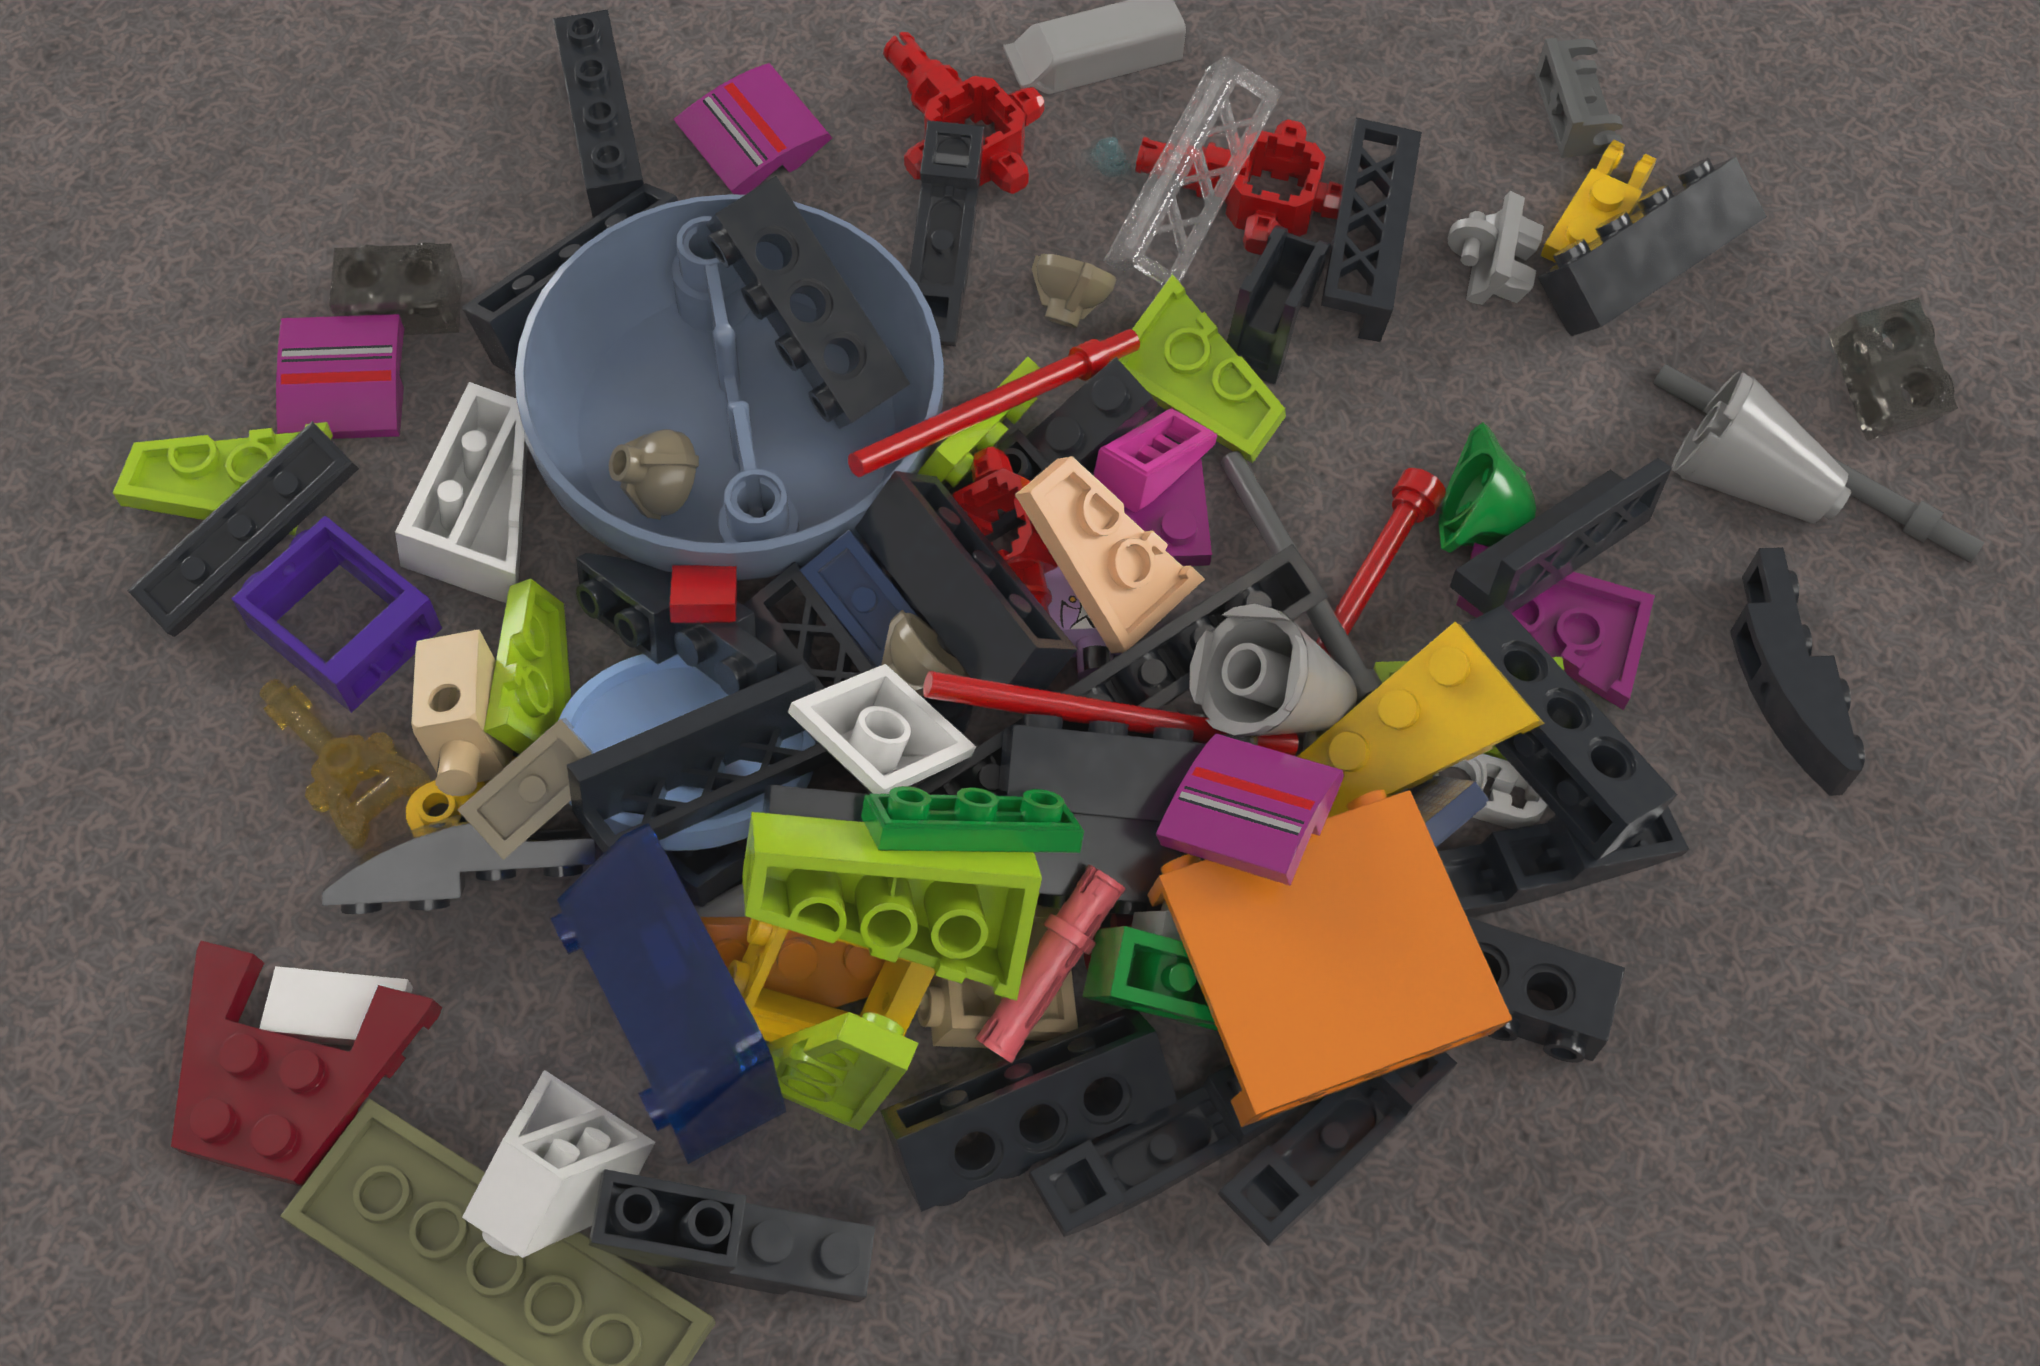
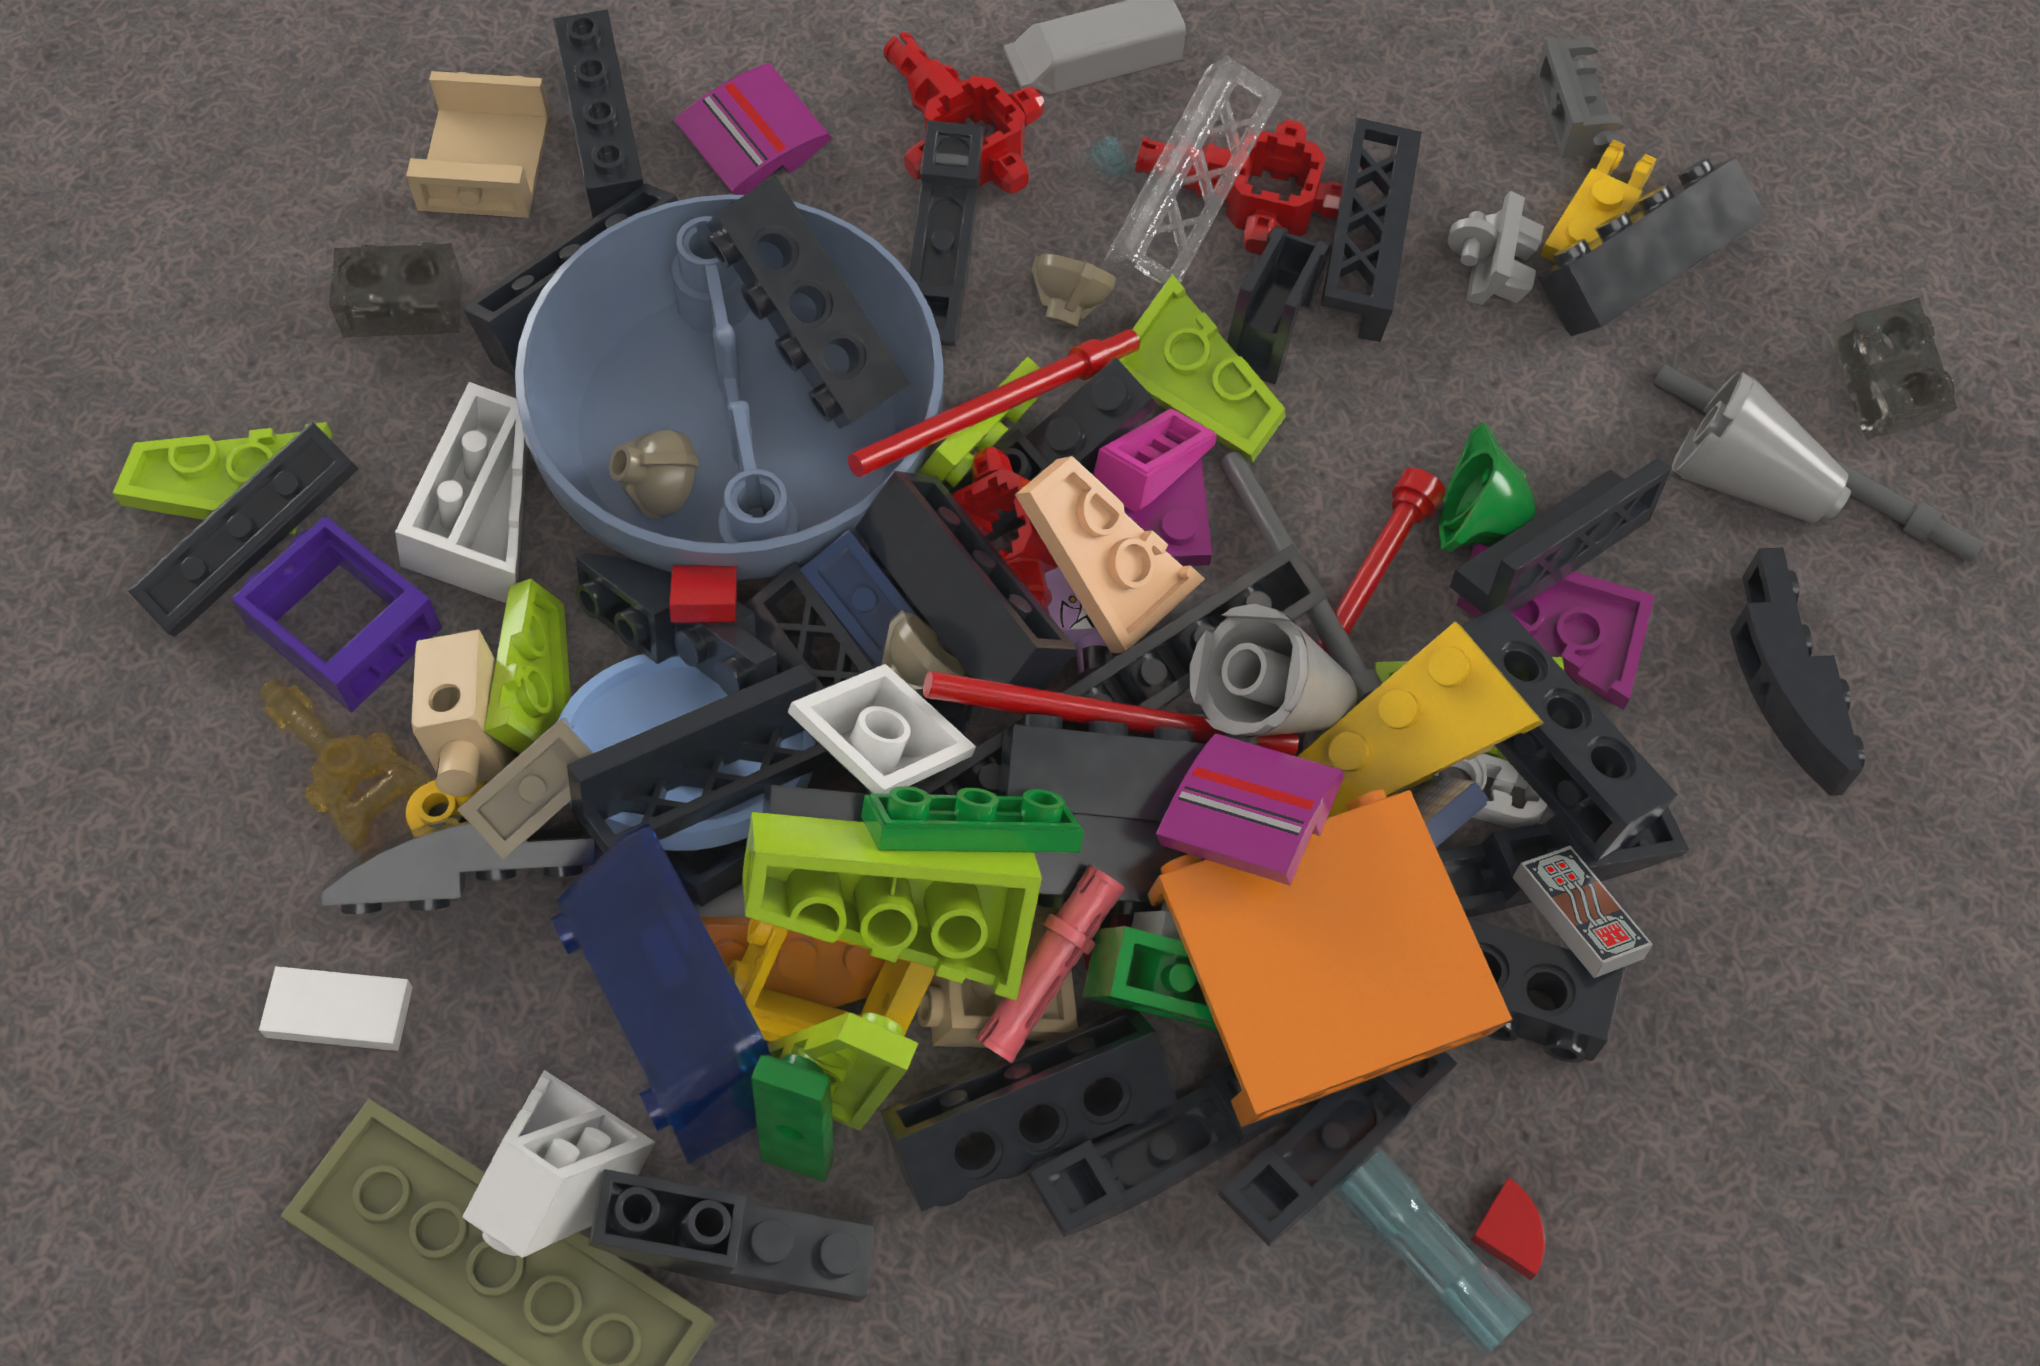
(270, 1097): dark red wing -> none
(340, 375): magenta slope -> none
(482, 145): none -> tan panel
(794, 1115): none -> green tile
(1470, 1291): none -> clear light blue axle
(1513, 1230): none -> red tile
(1582, 911): none -> tile

